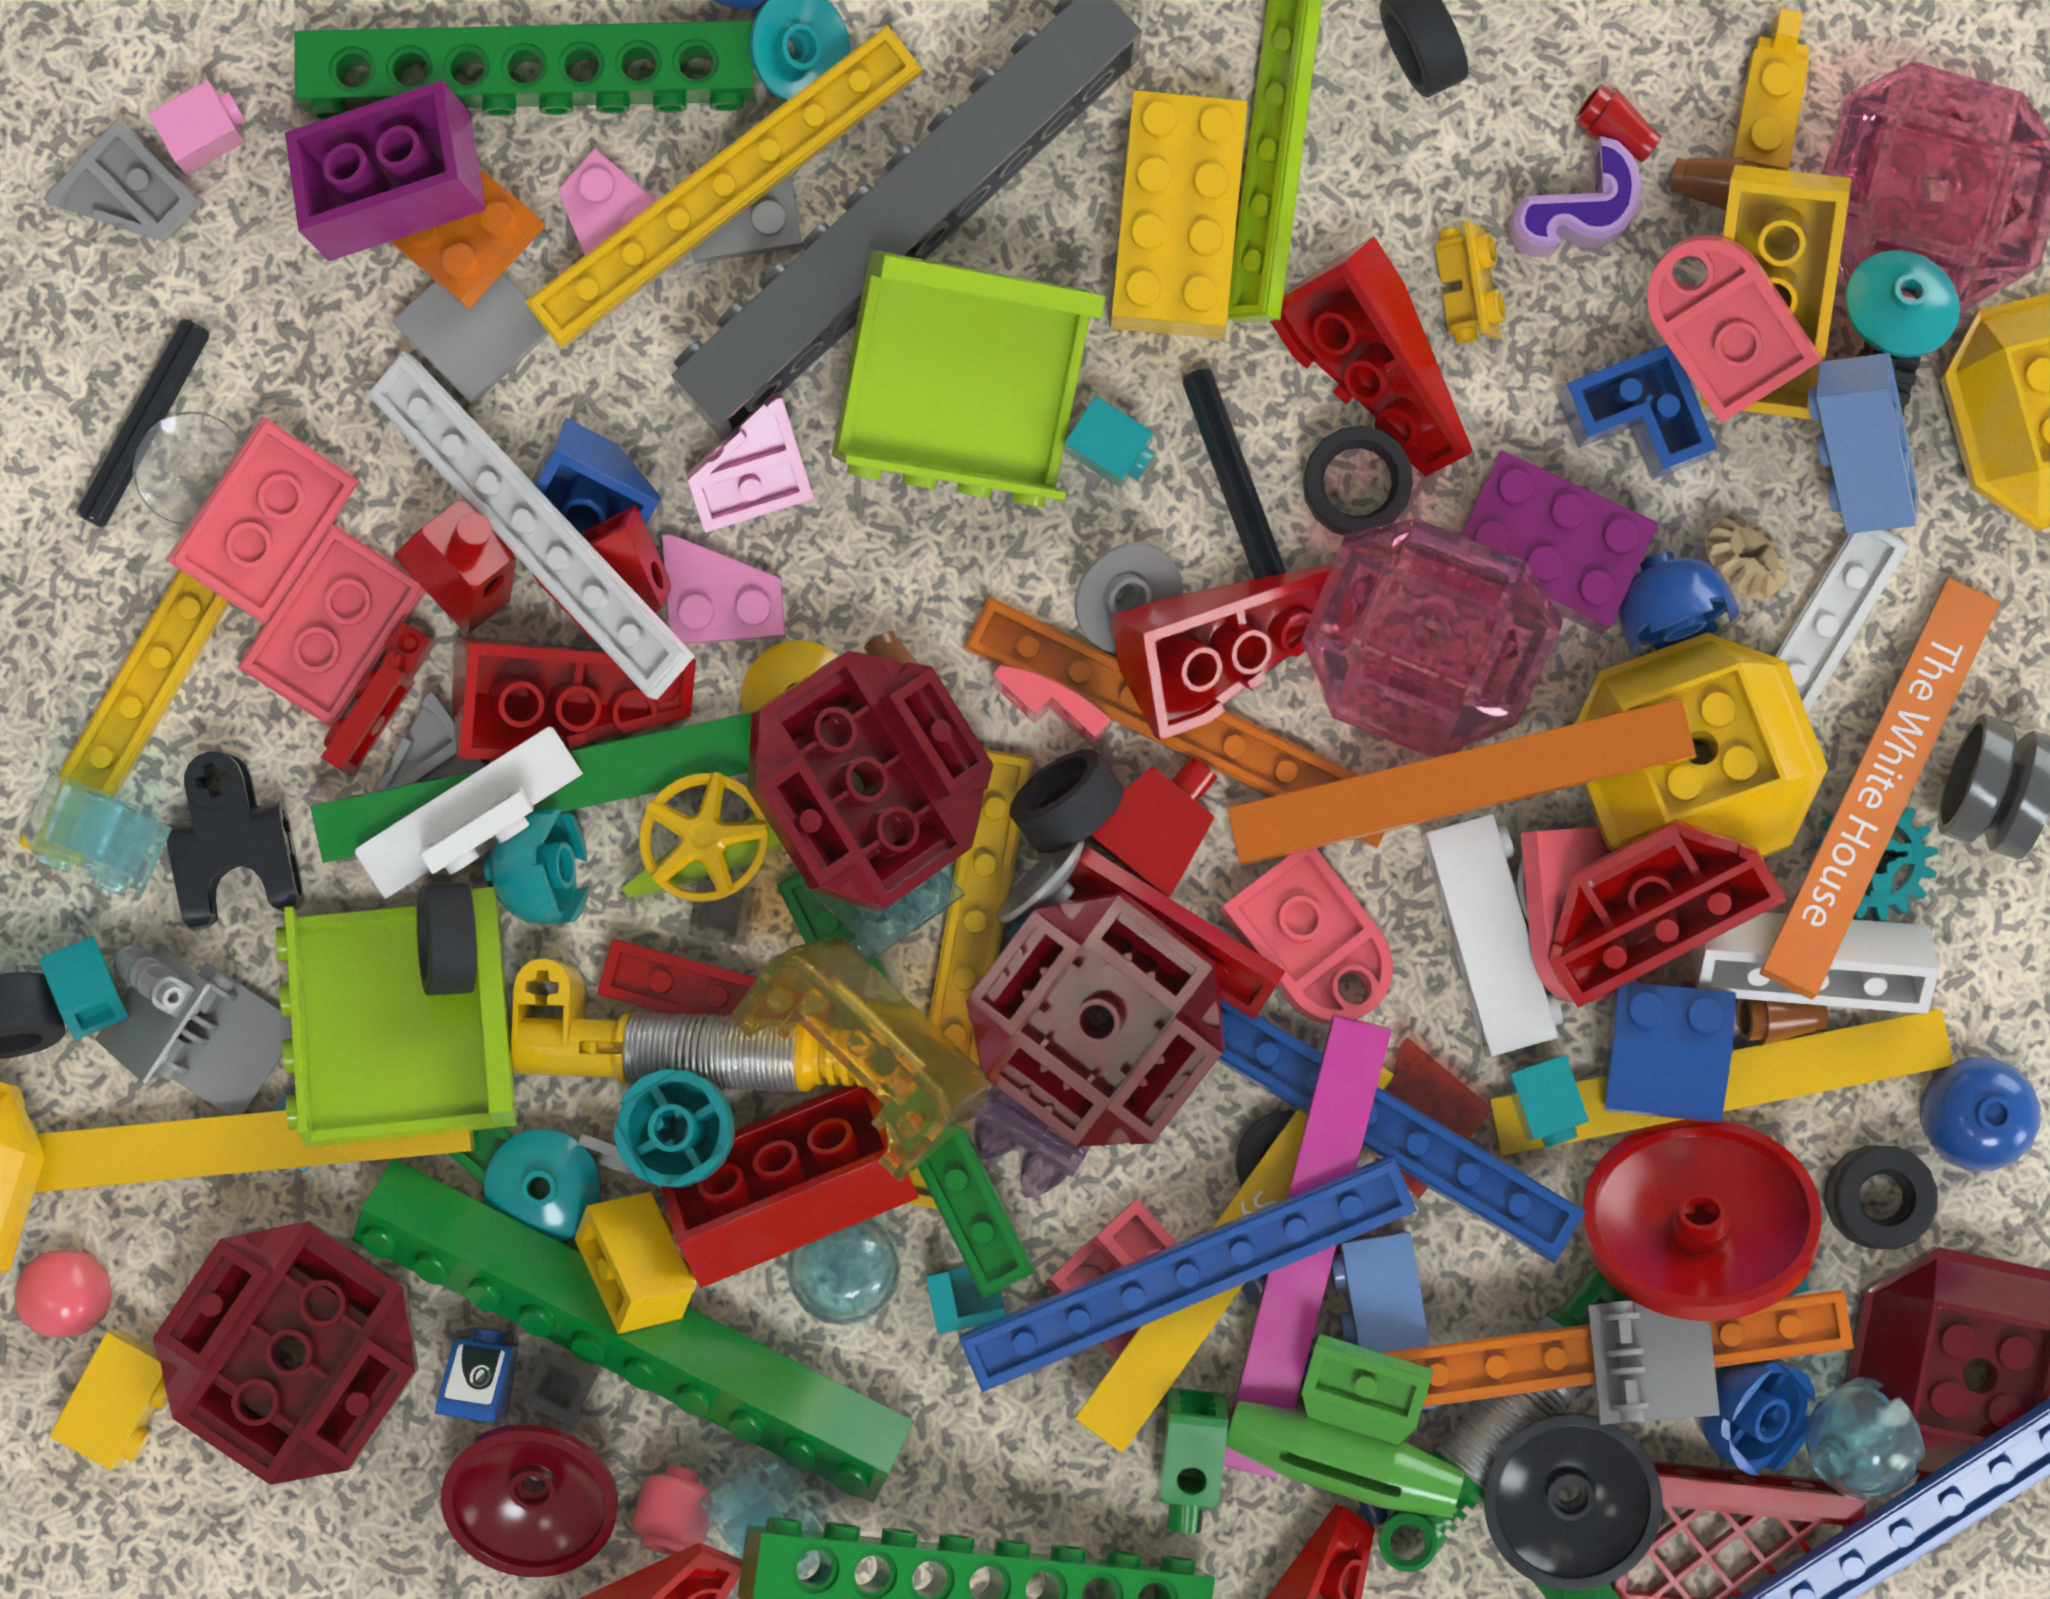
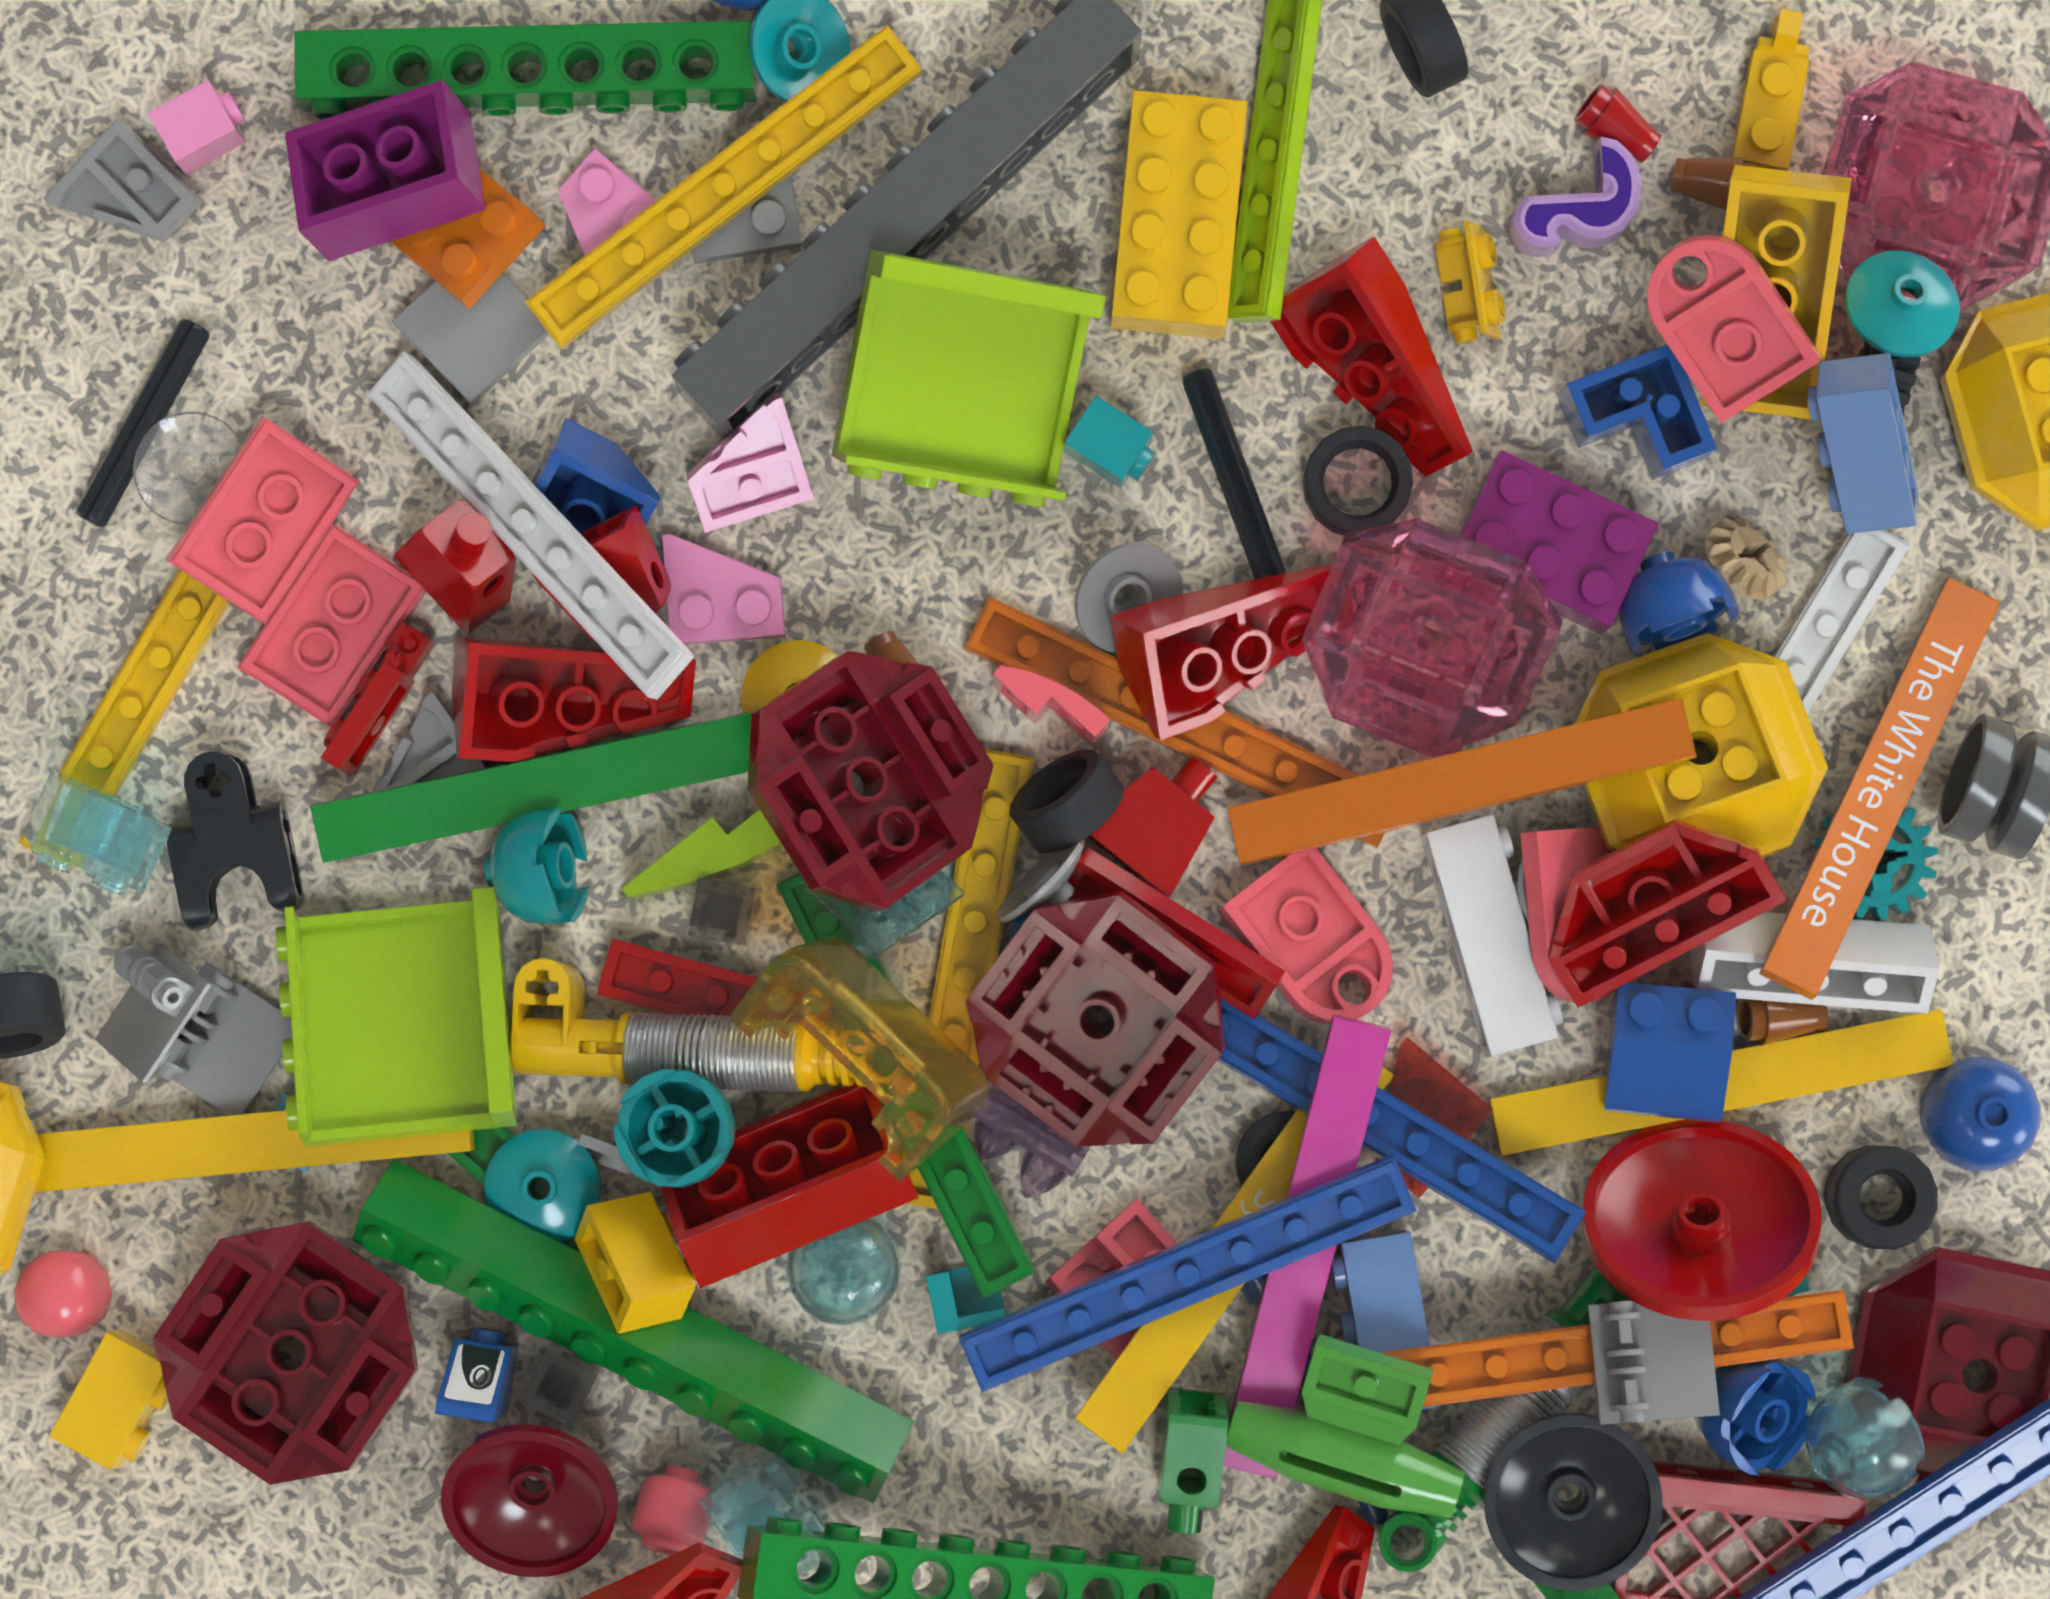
(83, 988): teal panel -> none
(446, 939): black tyre -> none
(468, 814): white bracket -> none
(702, 836): yellow wheel -> none
(1547, 1100): teal brick -> none

